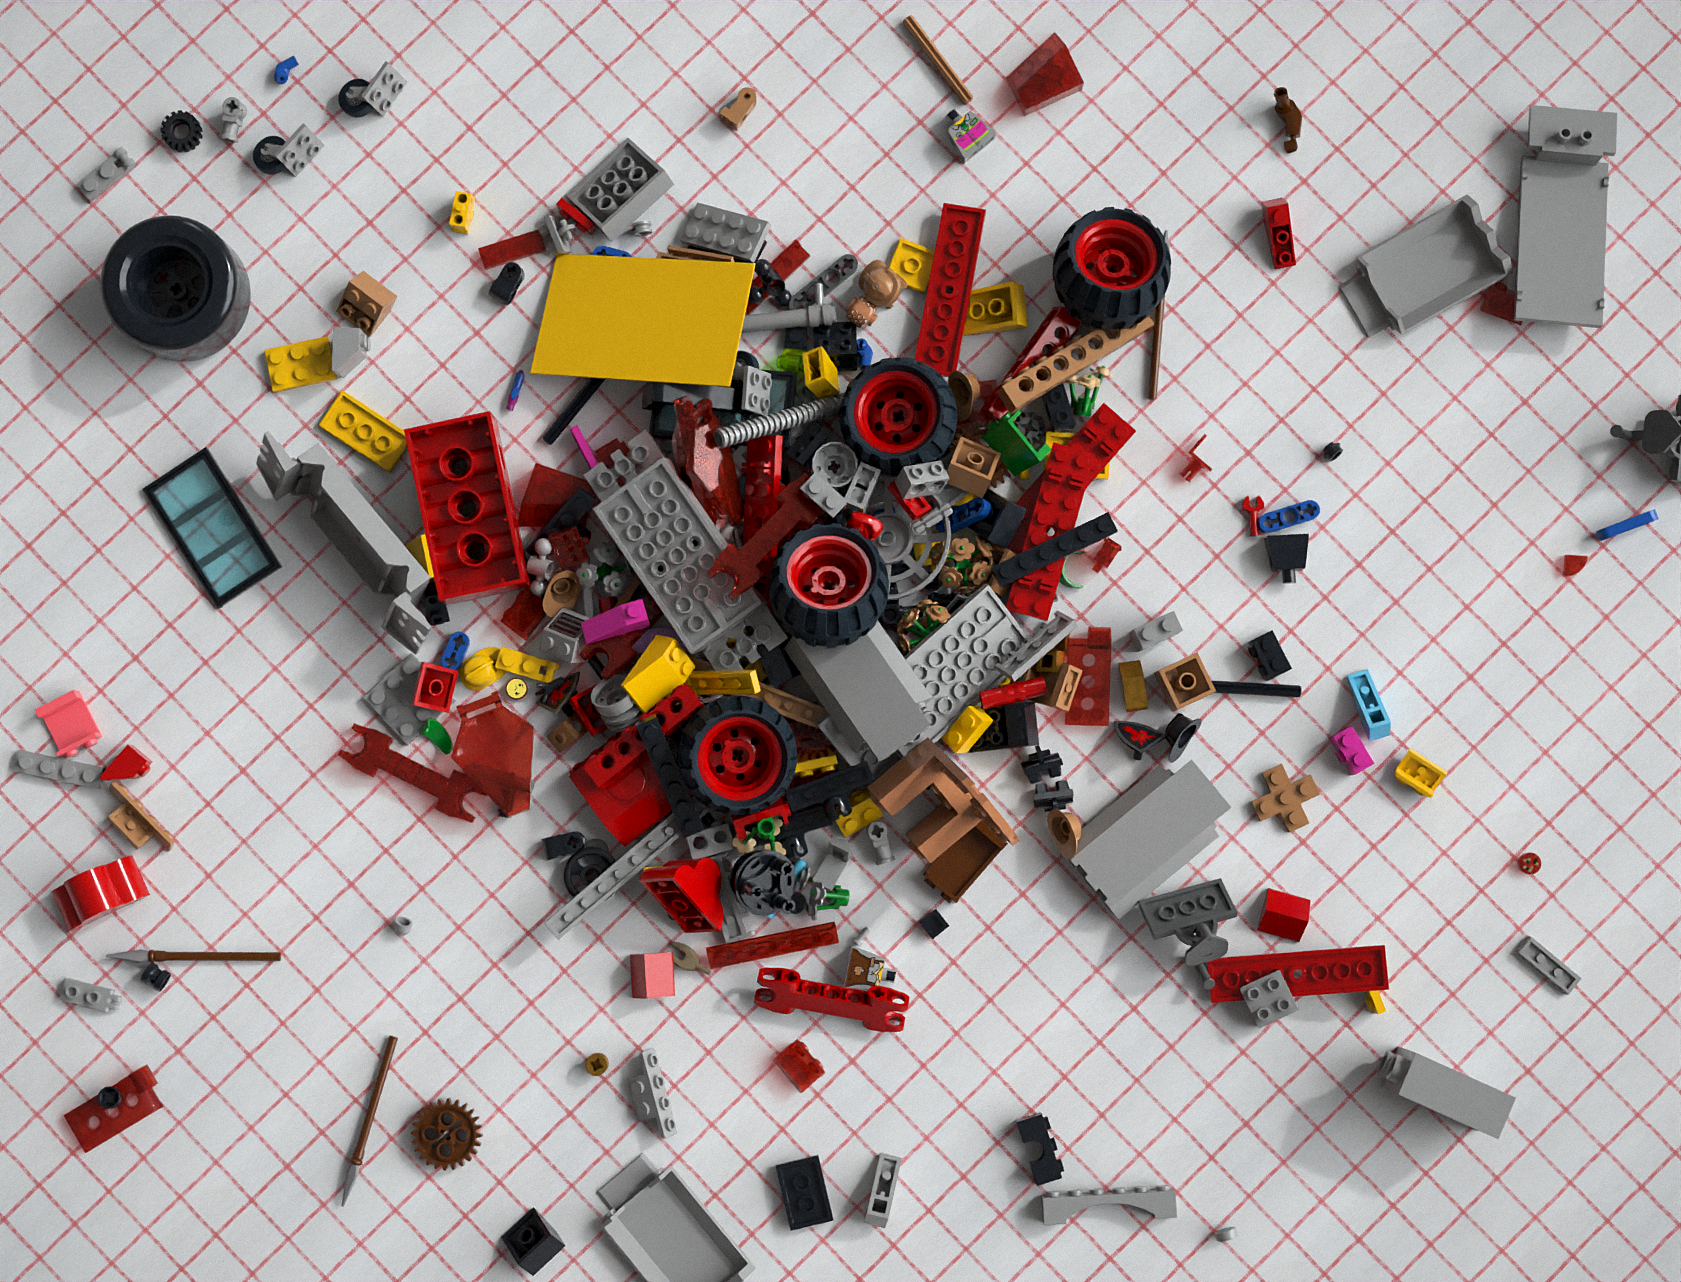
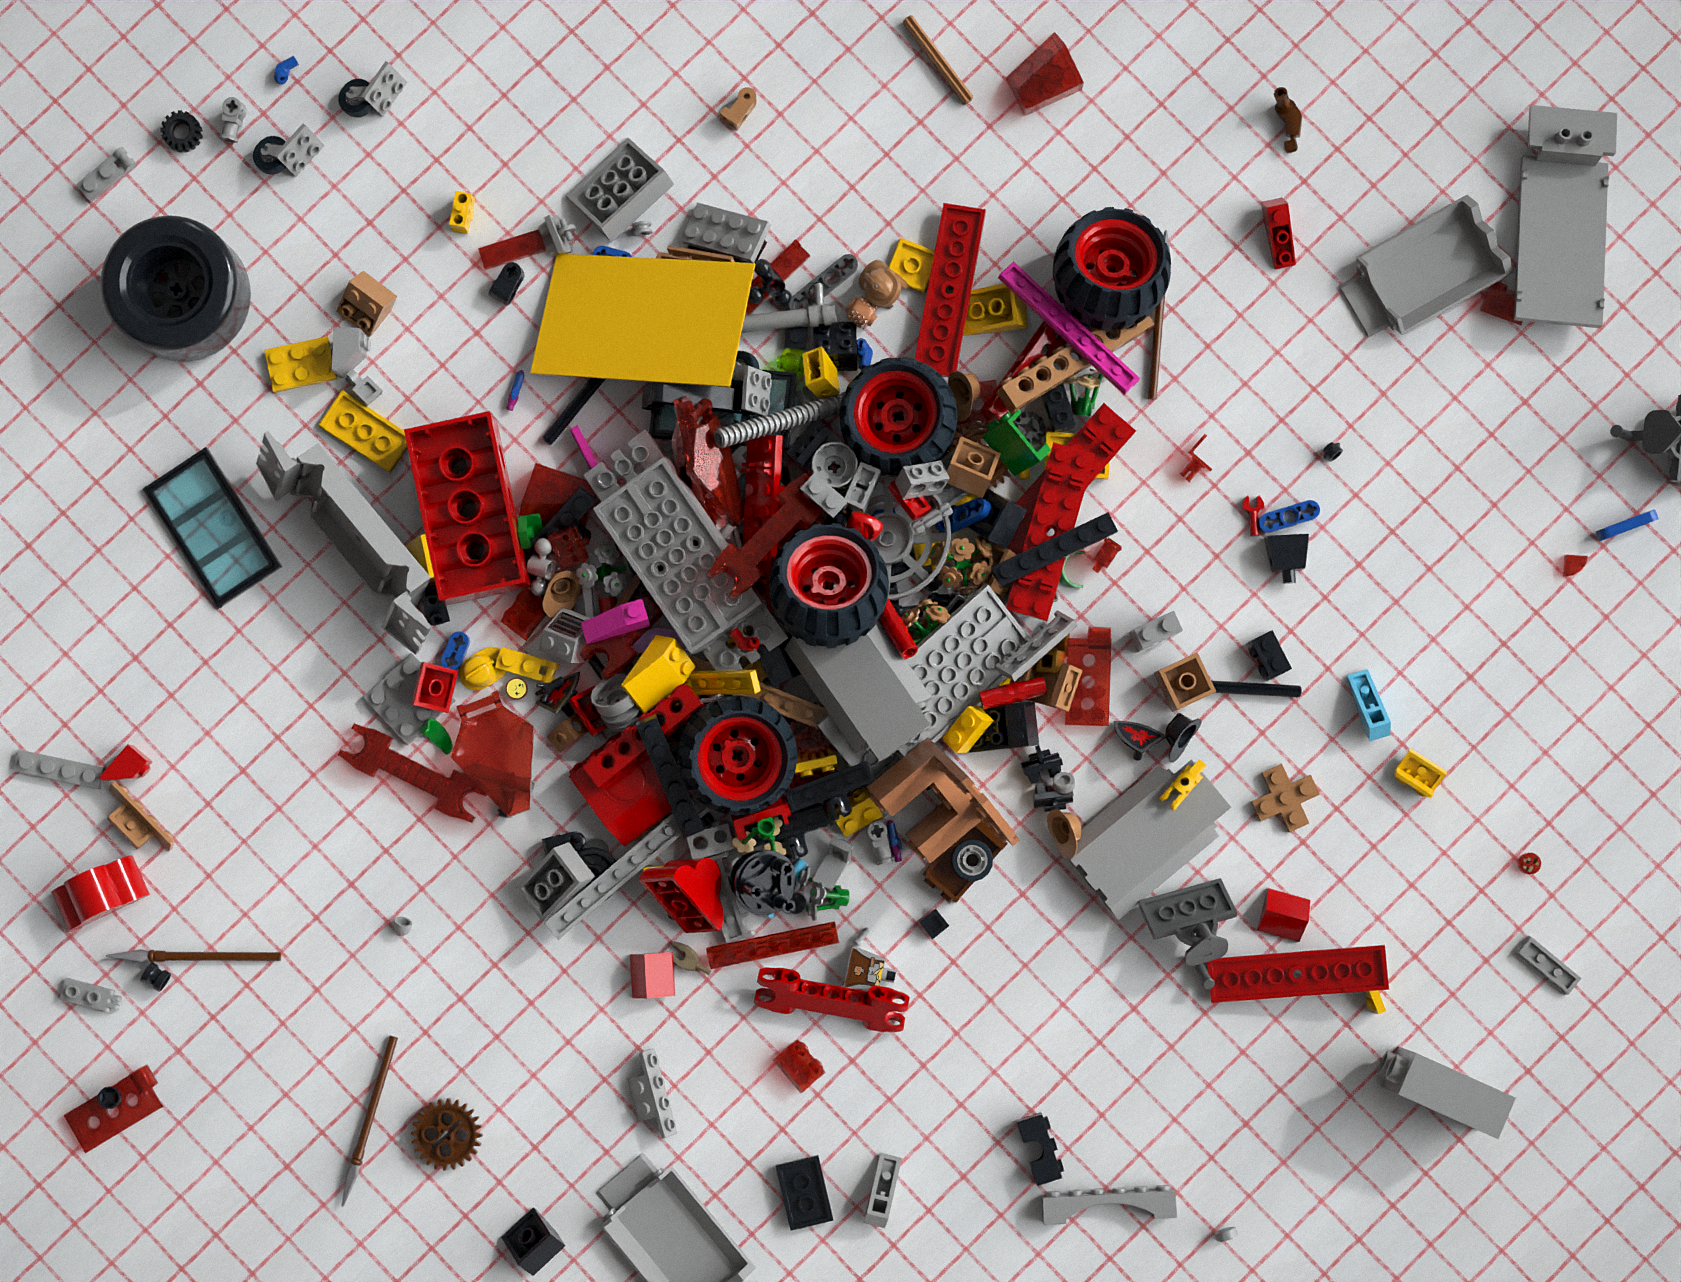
(70, 723): coral panel -> none
(364, 389): none -> light grey plate
(527, 527): none -> green bracket
(555, 881): none -> light grey brick
(569, 212): red plate -> none
(600, 1064): pearl gold wheel -> none
(606, 450): clear red brick -> none
(744, 643): none -> red arm
(895, 842): none -> blue piece
(898, 632): none -> red axle
(968, 134): torso -> none
(976, 848): none -> wheel
(1063, 782): none -> light grey tile
(1068, 328): none -> dark pink tile
(1133, 686): pearl gold slope -> none
(1189, 774): none -> yellow hinge
(1269, 999): light grey bracket -> none
(1351, 750): dark pink brick -> none

